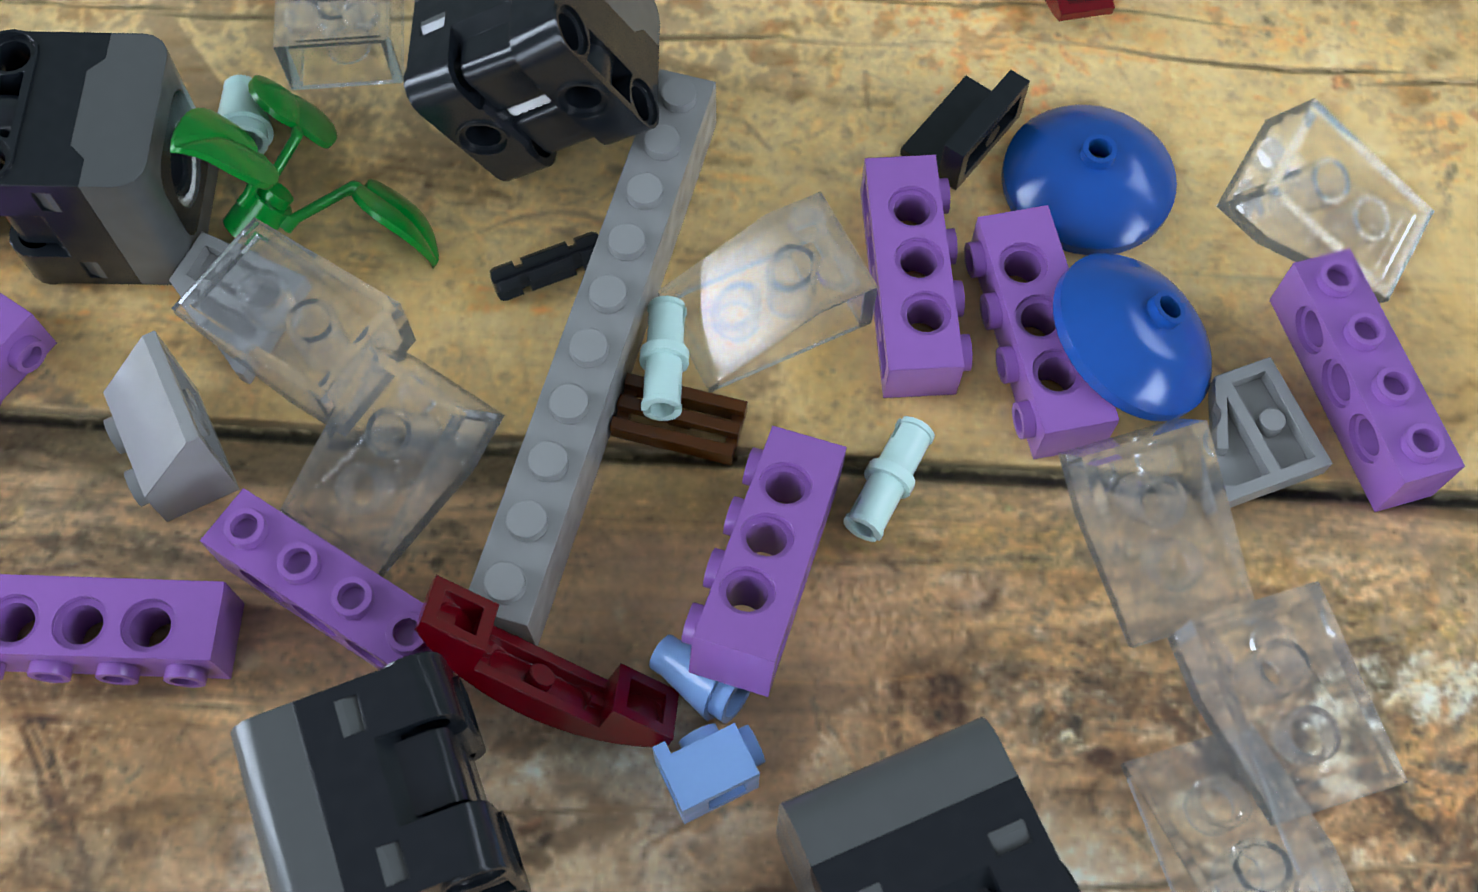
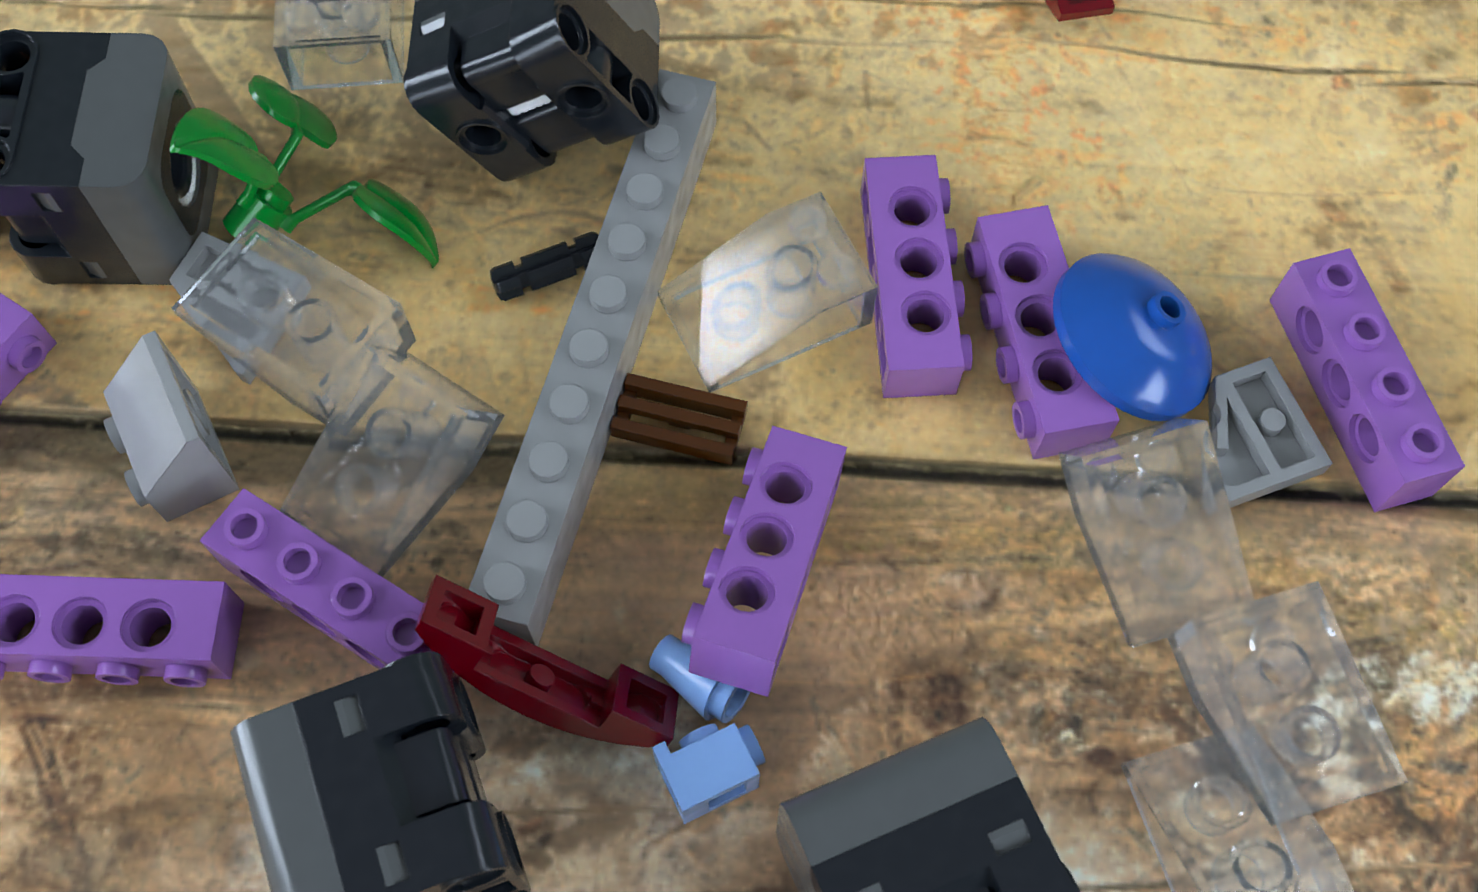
(242, 110): light aqua cone -> none
(664, 358): light aqua pin -> none
(889, 479): light aqua pin -> none
(968, 125): black panel -> none
(1092, 200): blue dish -> none
(1321, 191): clear slope -> none

